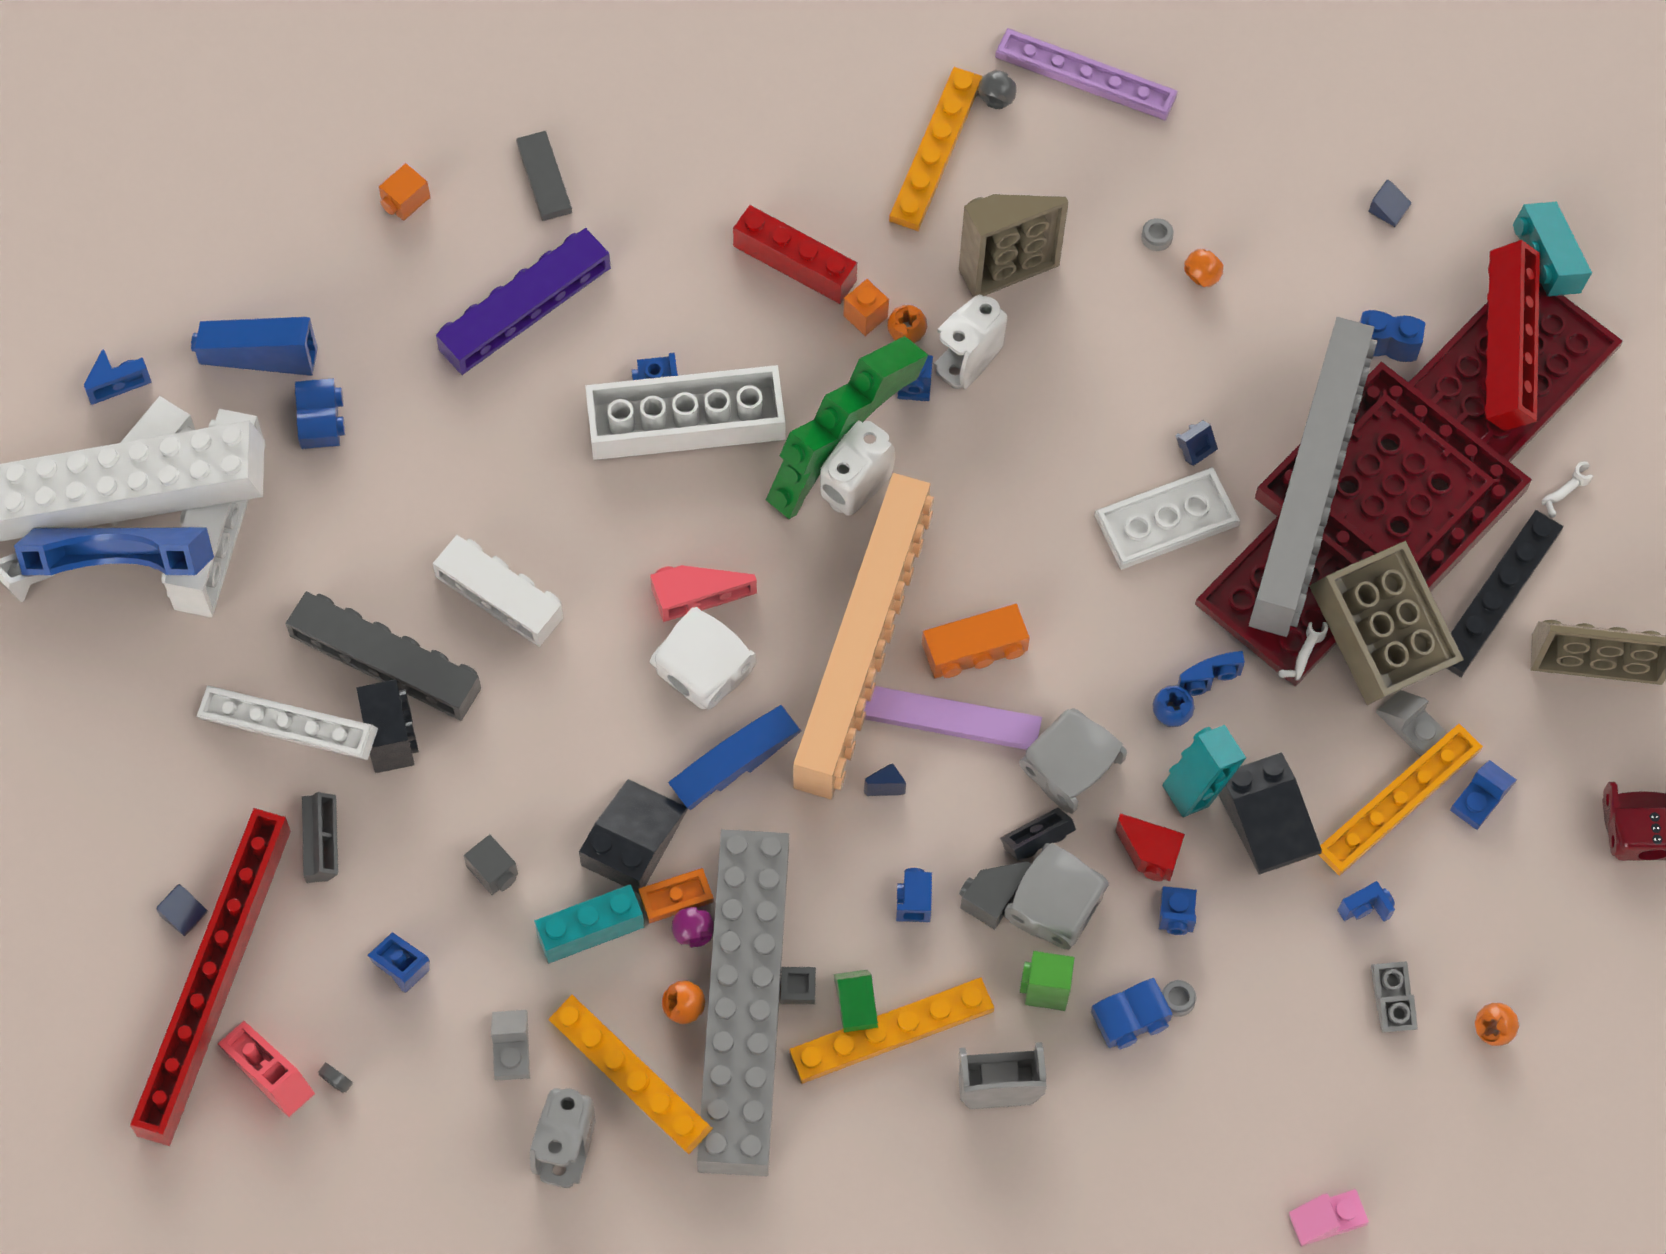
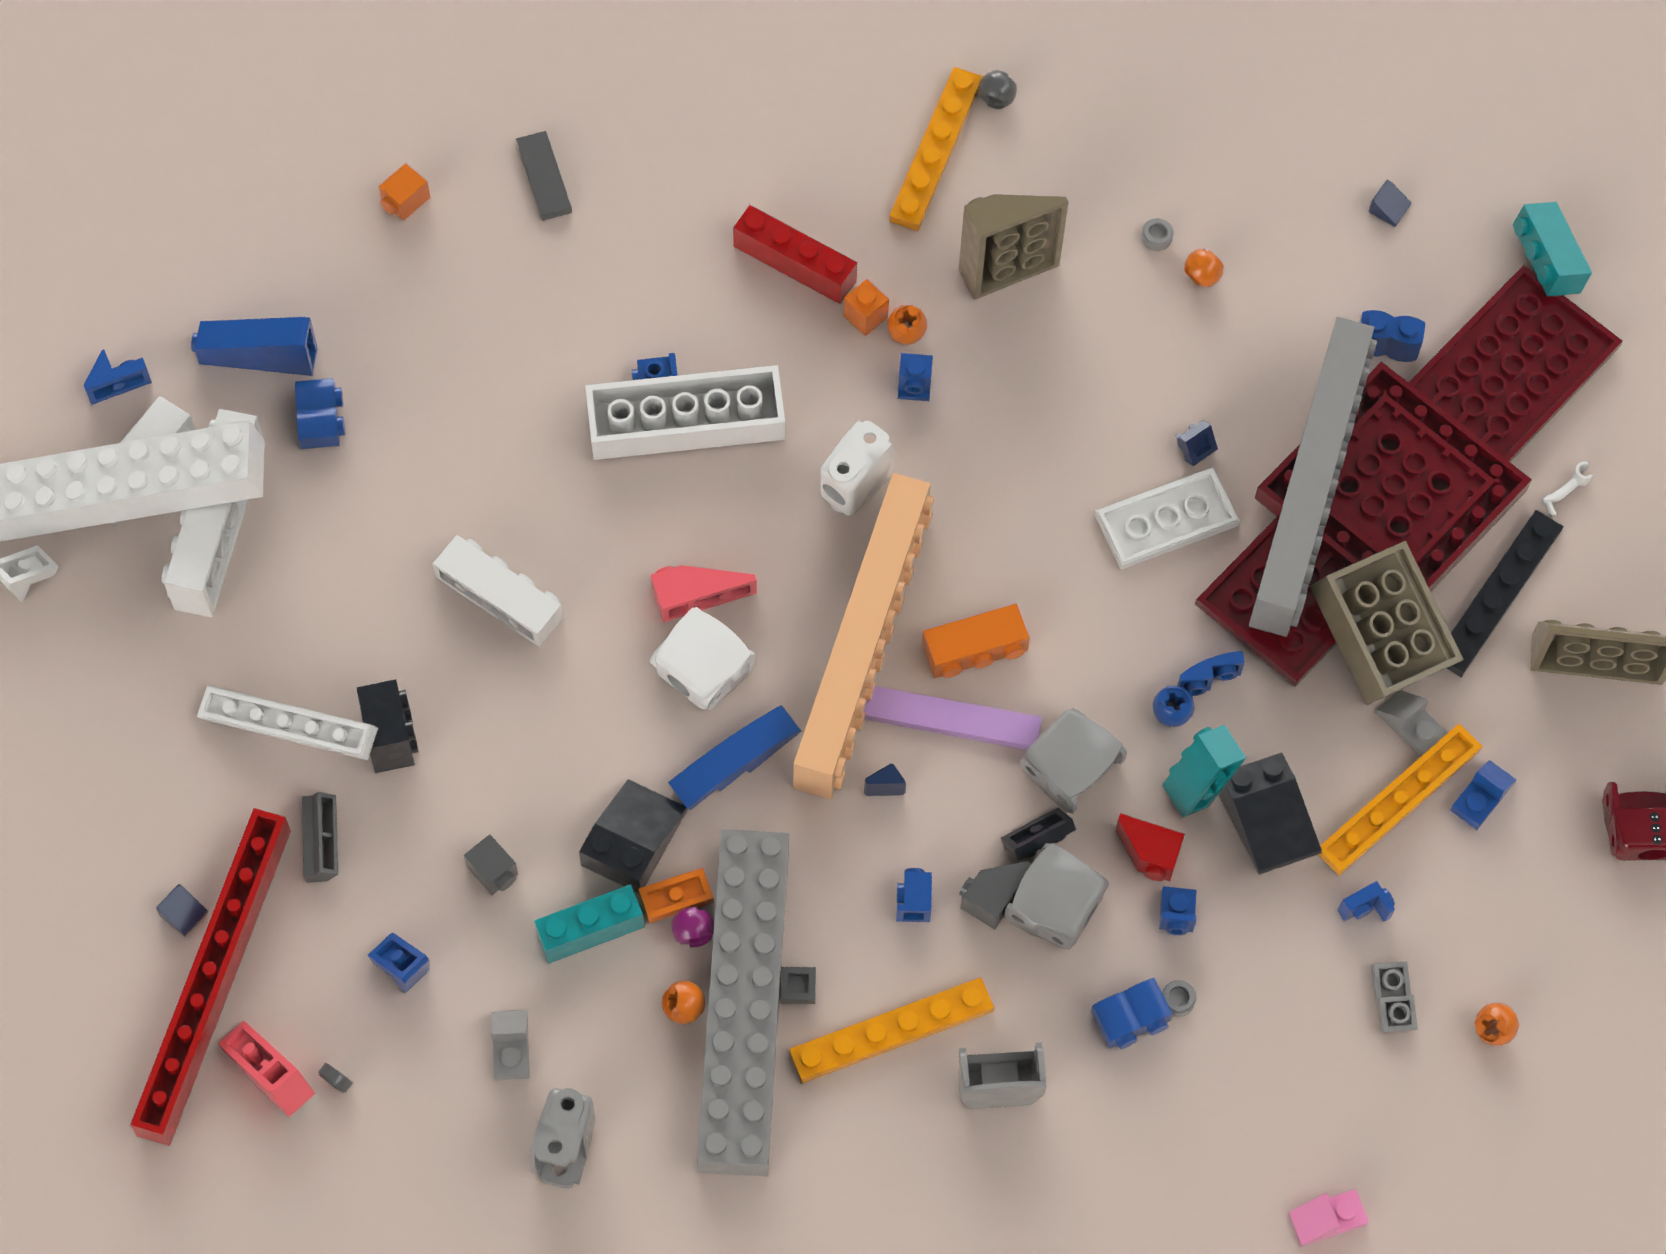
(64, 549): blue arch -> none
(384, 655): dark grey brick -> none
(523, 301): dark purple brick -> none
(630, 1074): light orange plate -> none
(808, 446): green arch -> none
(856, 1000): green slope -> none
(973, 340): white piece -> none
(1047, 980): bright green brick -> none
(1086, 74): lavender tile -> none
(1312, 638): white piece -> none
(1512, 336): red brick -> none

